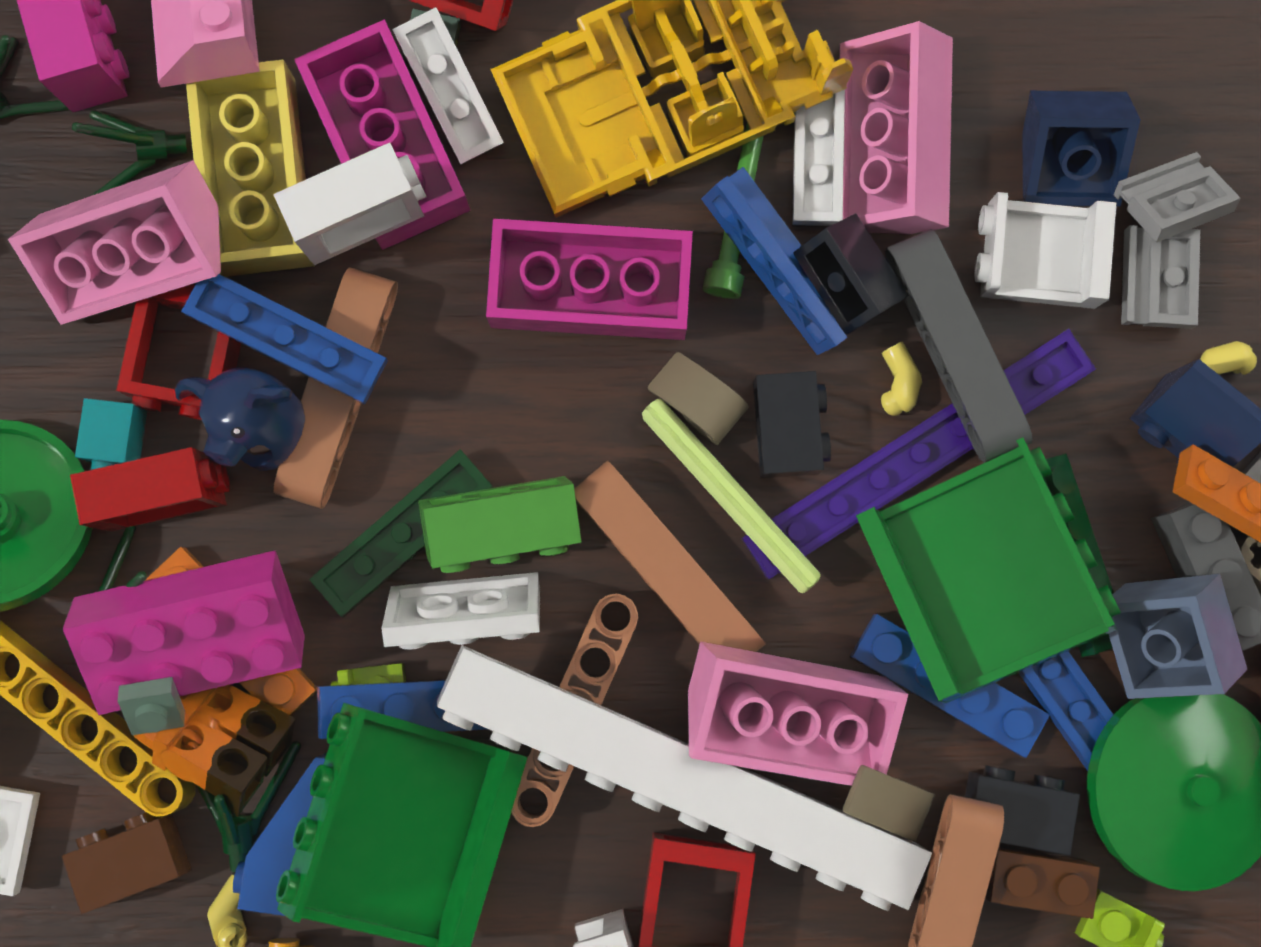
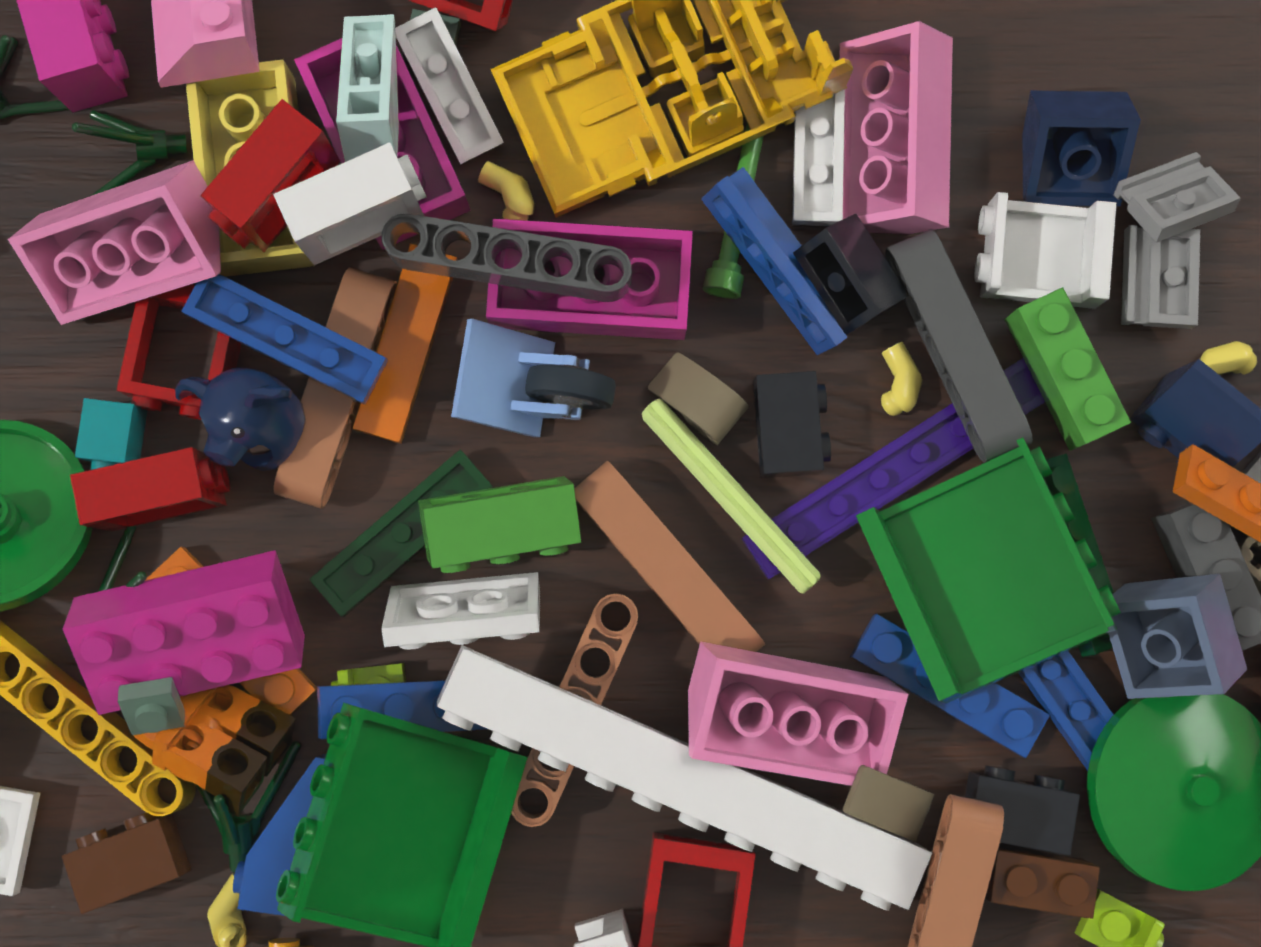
(274, 157): none -> red window
(368, 85): none -> light aqua slope
(406, 345): none -> orange tile
(486, 244): none -> dark grey beam
(512, 373): none -> light blue plate
(513, 188): none -> light yellow arm
(1066, 369): none -> bright green brick

